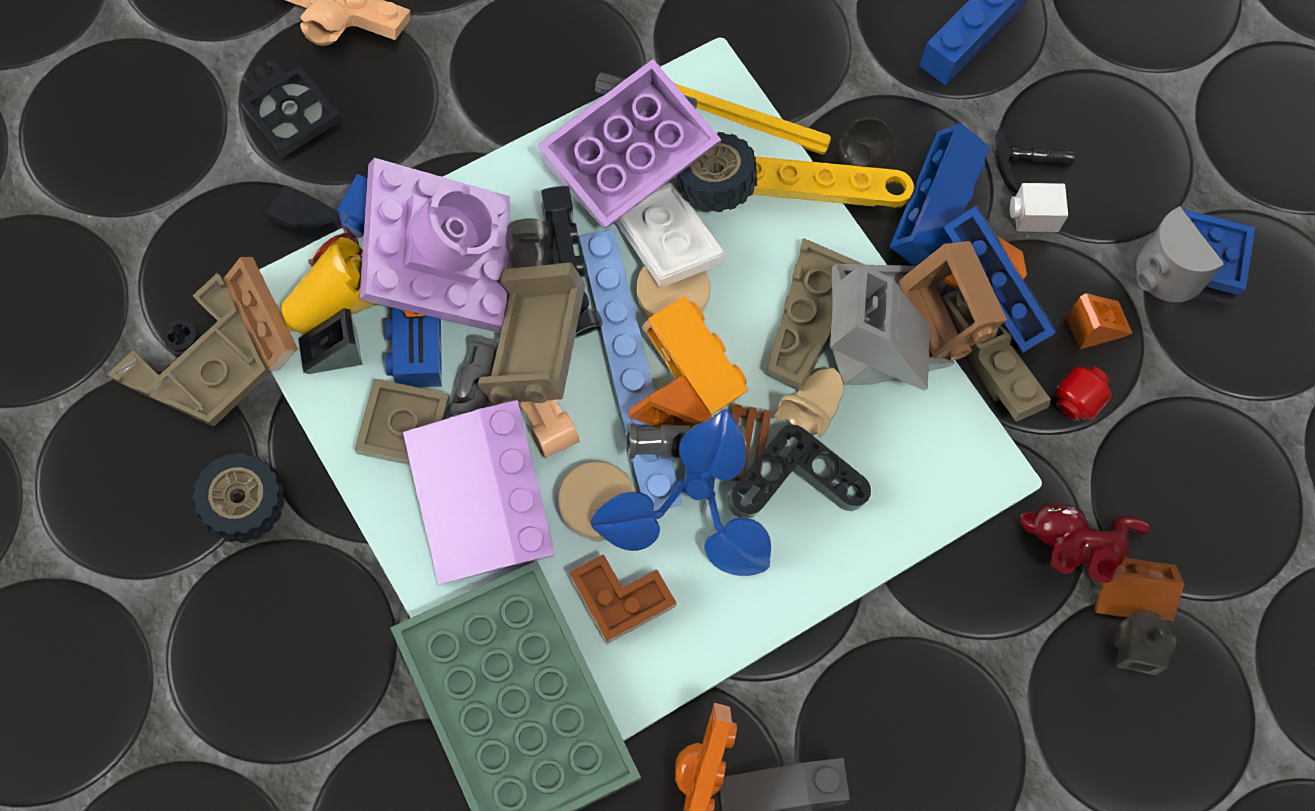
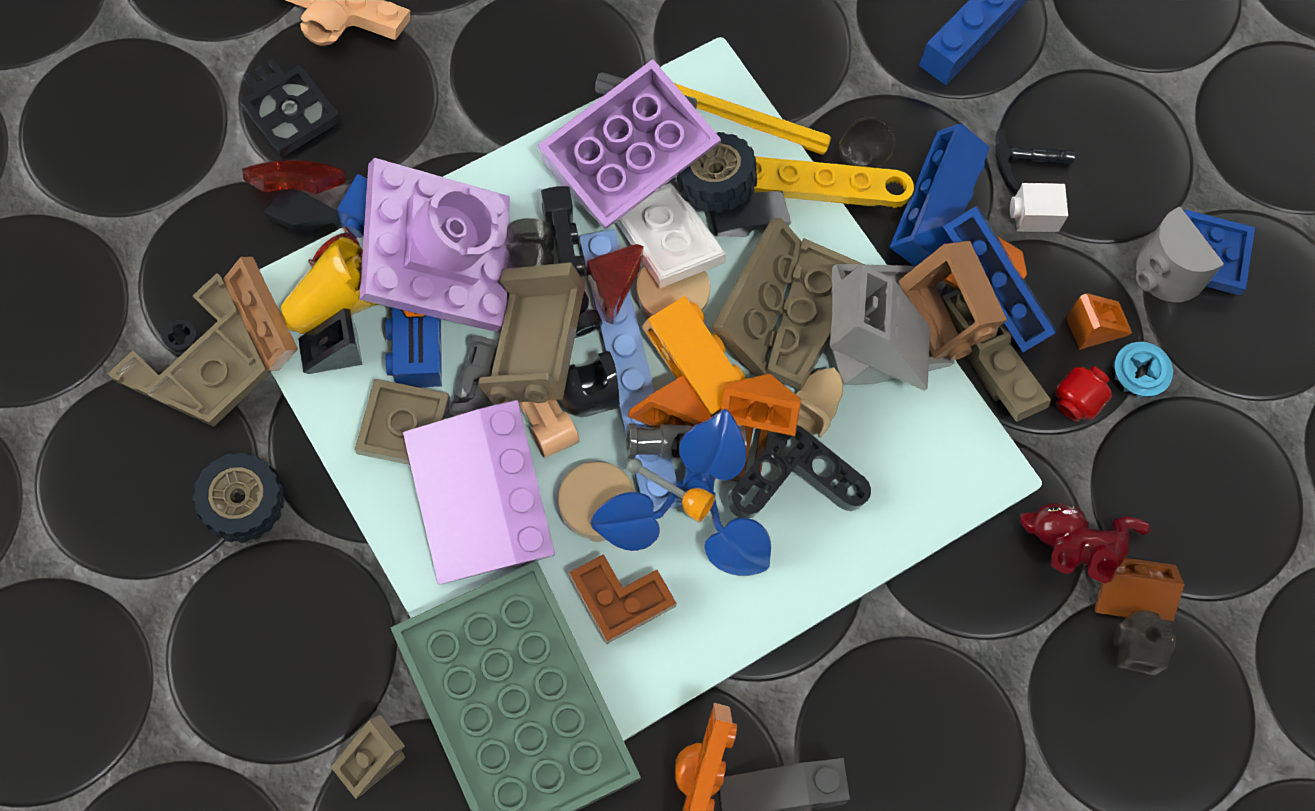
(294, 175): none -> clear red tile
(369, 757): none -> dark tan slope
(592, 387): none -> black helmet
(613, 277): none -> clear red slope
(695, 501): none -> hinge
(751, 215): none -> black slope
(758, 297): none -> dark tan wing
(762, 404): none -> orange slope
(1136, 355): none -> medium azure gear

